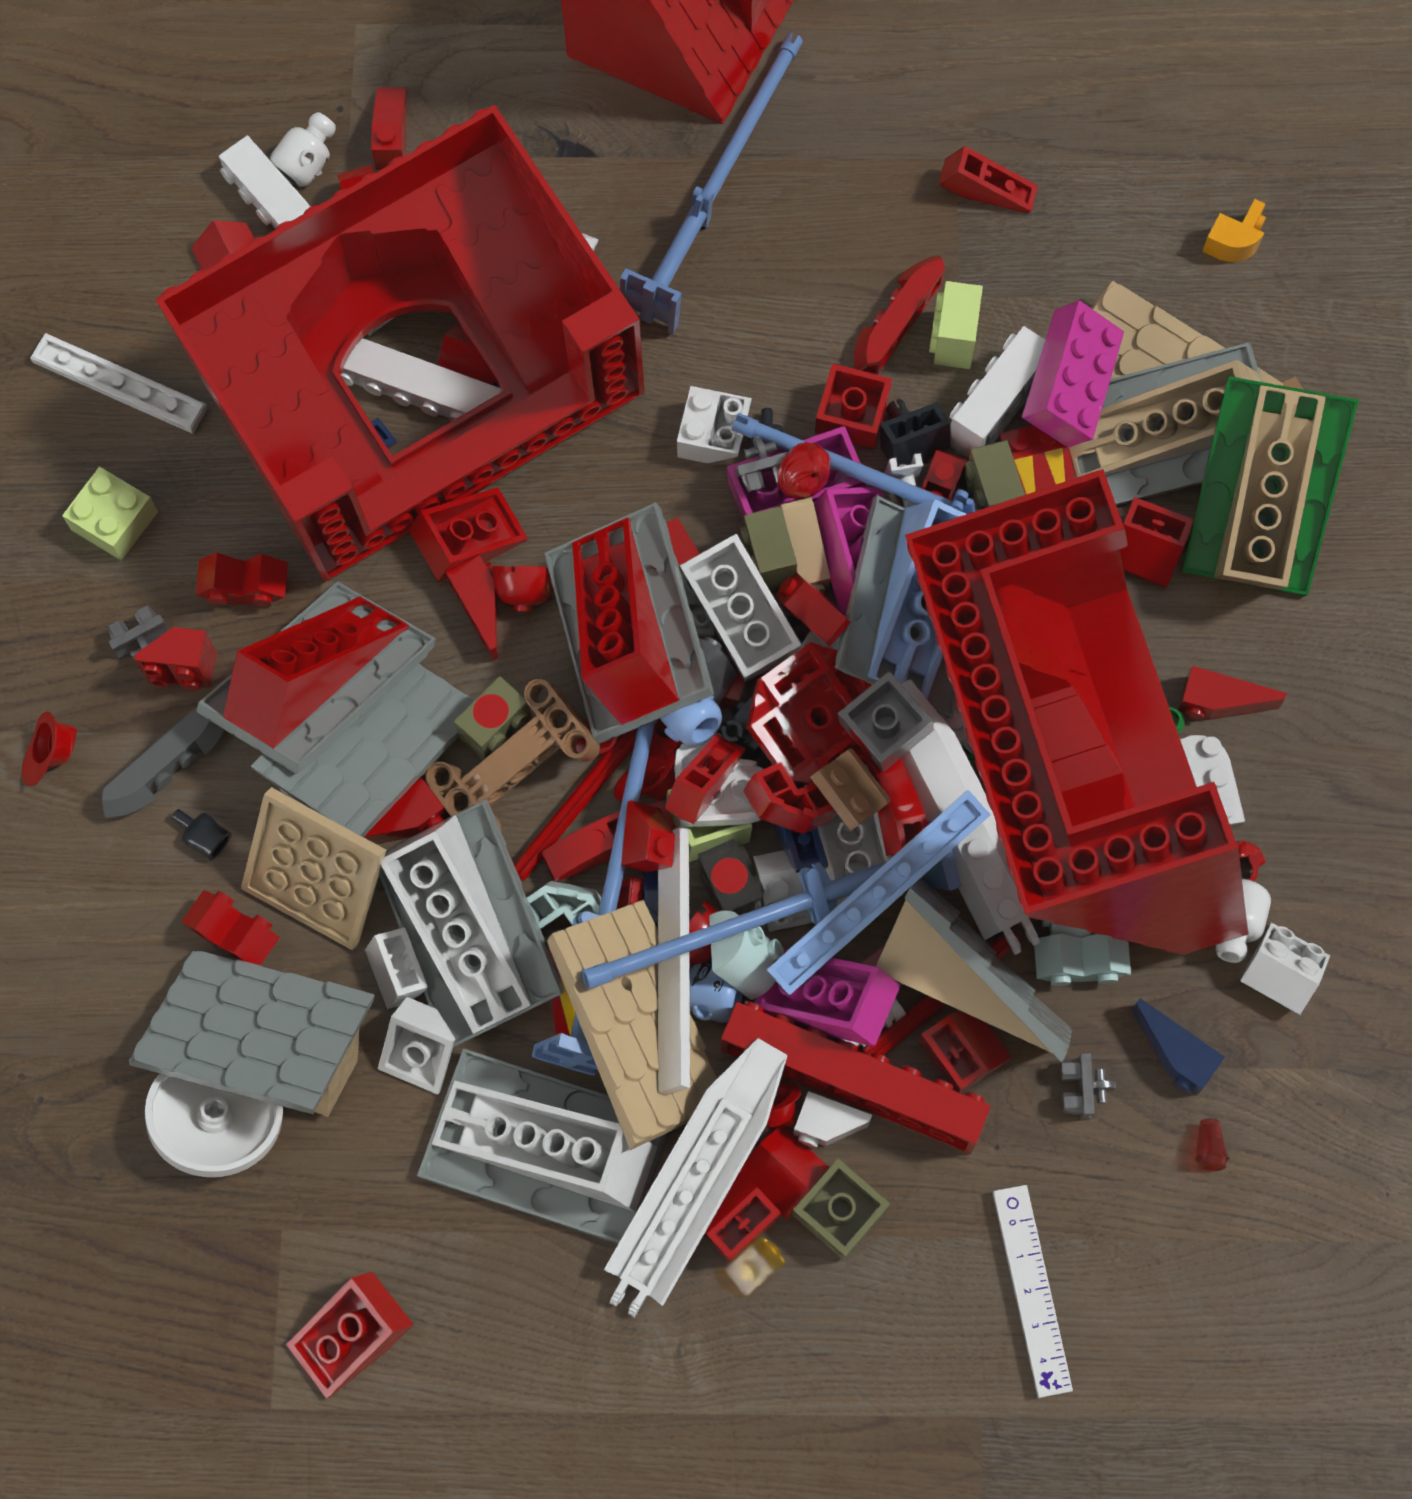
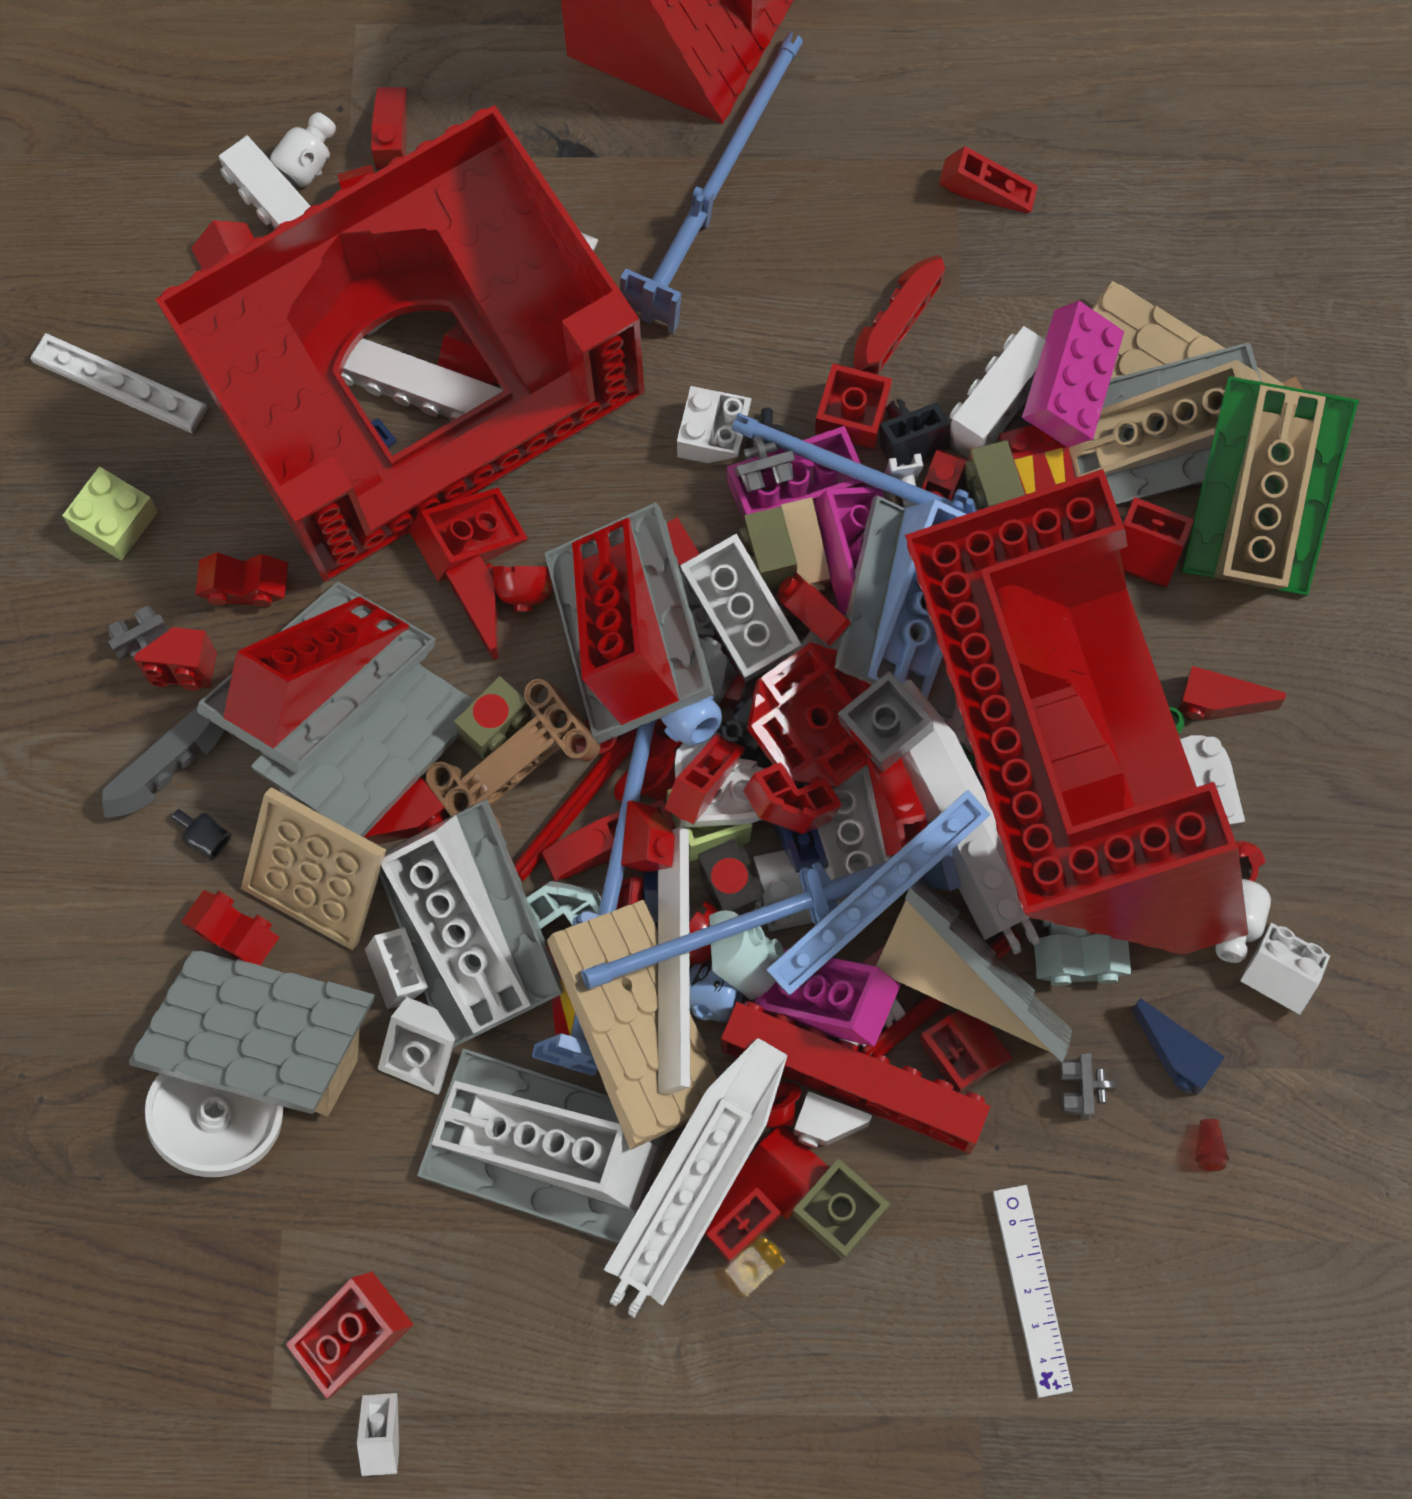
(48, 748): red piece -> none
(378, 1434): none -> white slope
(804, 471): red hair -> none
(850, 789): medium nougat bracket -> none
(955, 324): yellowish green brick -> none
(1236, 240): light orange brick -> none

